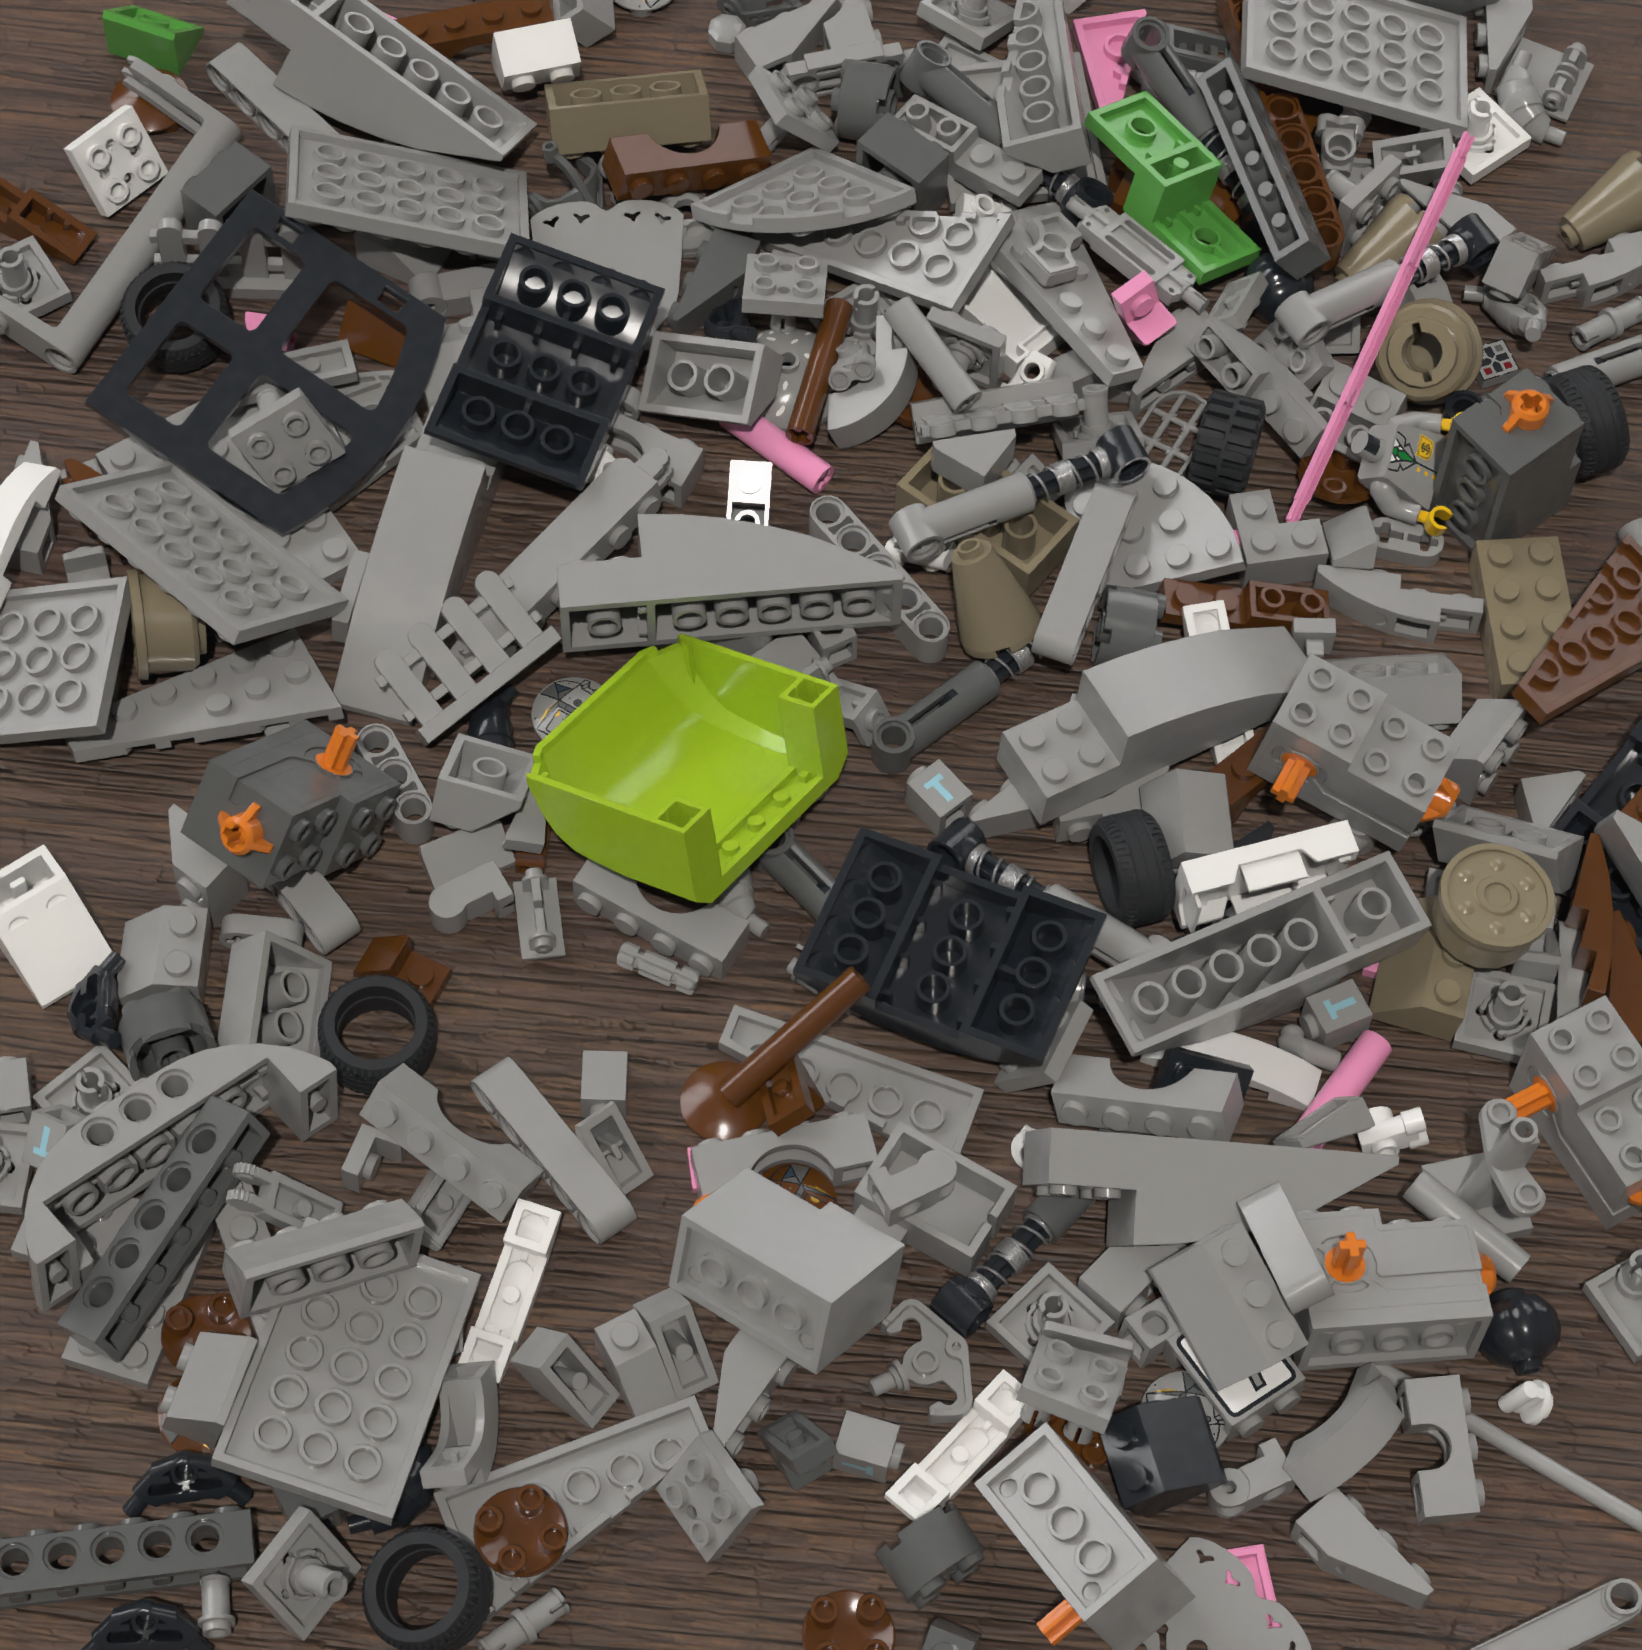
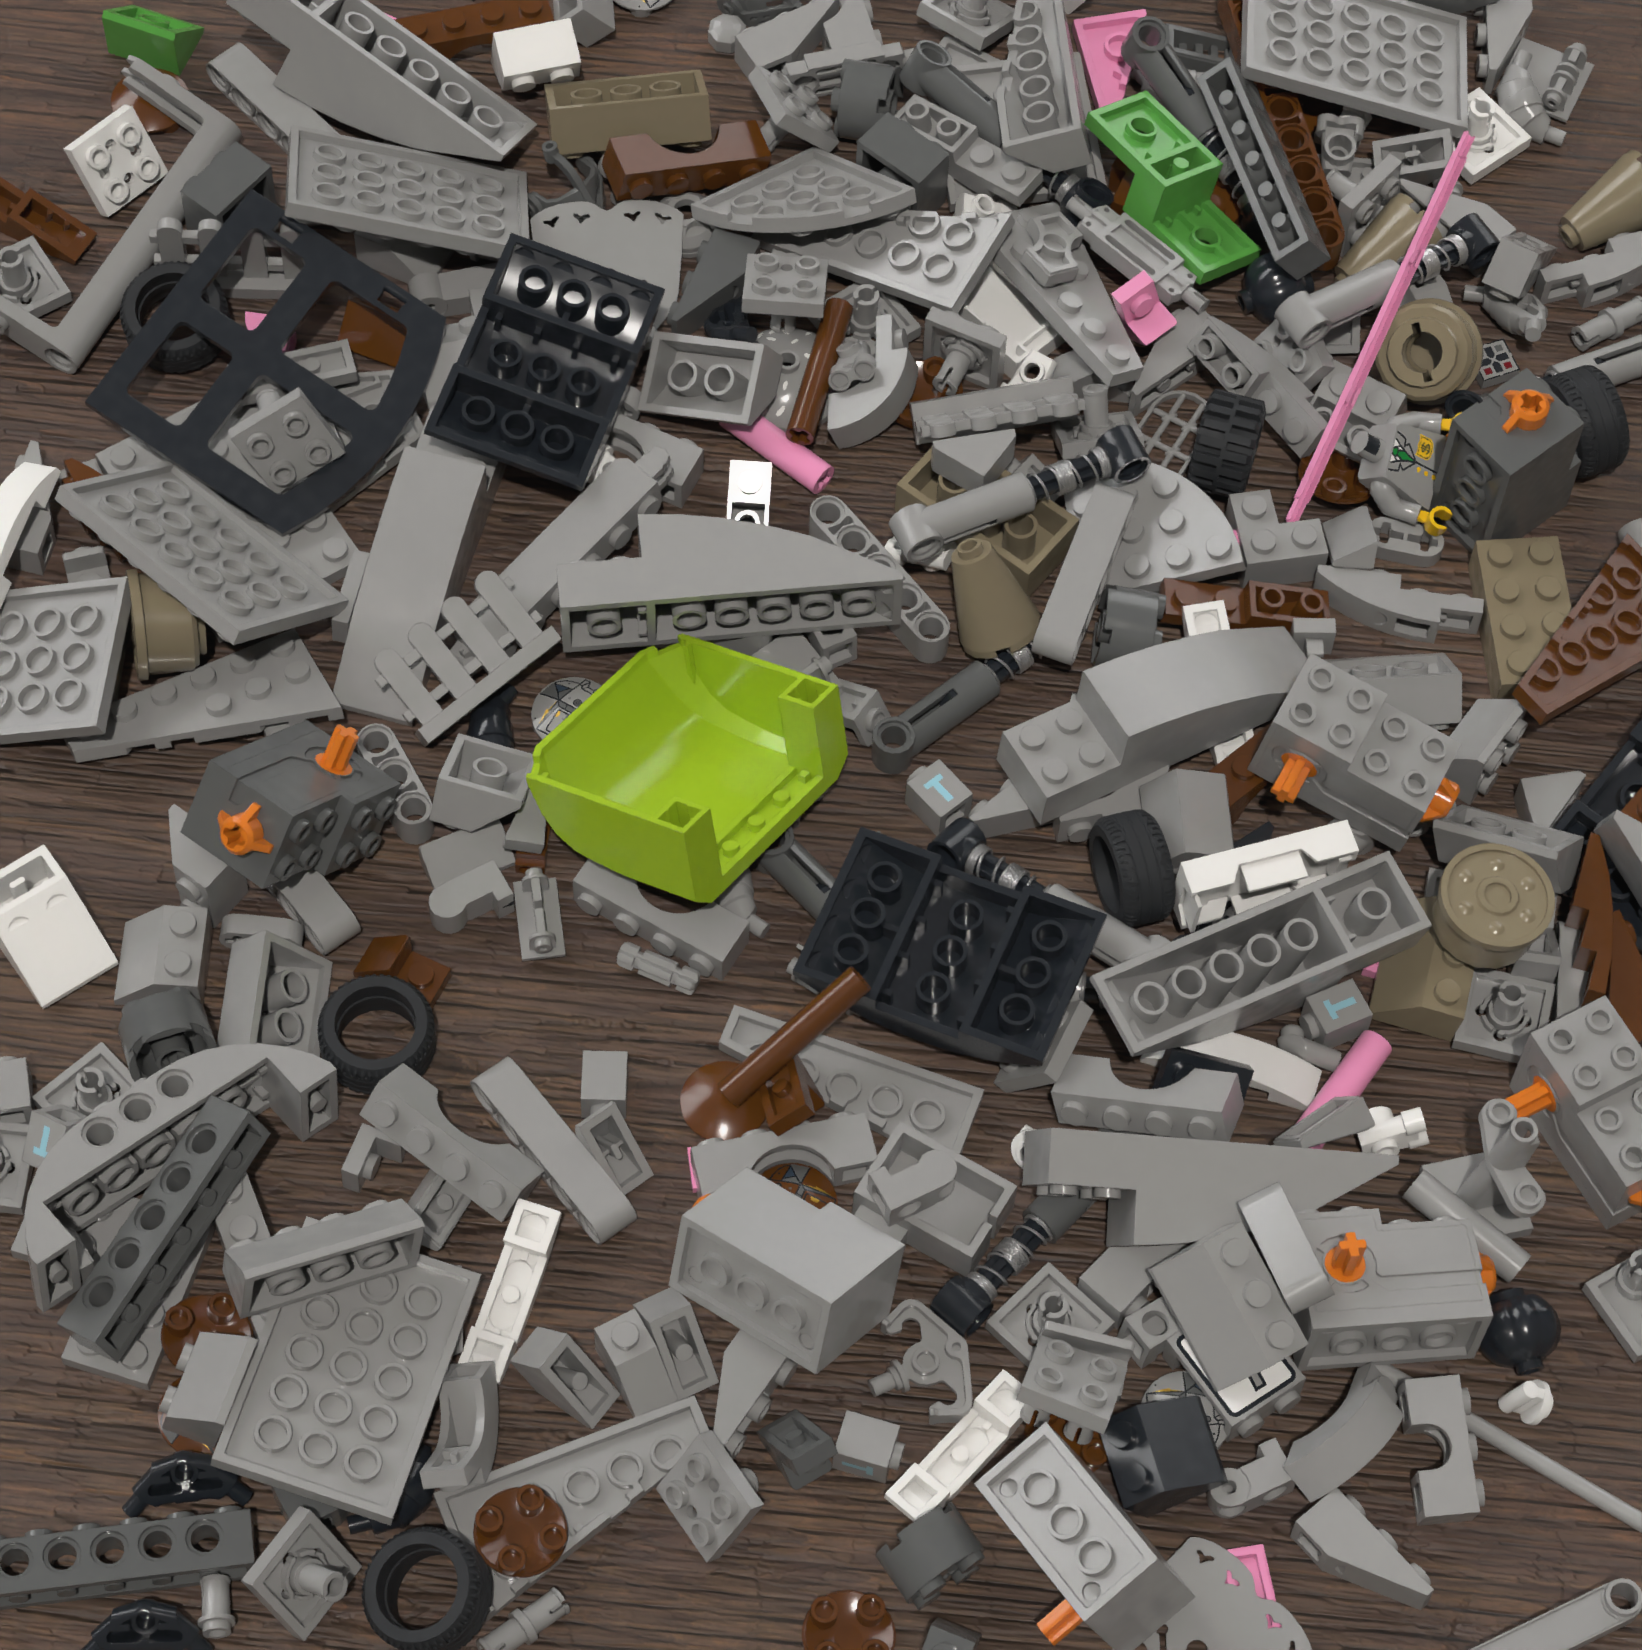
(95, 1004): black piece -> none
(280, 1198): light grey hinge -> none
(932, 354): light grey piece -> none
(1239, 300): light grey plate -> none

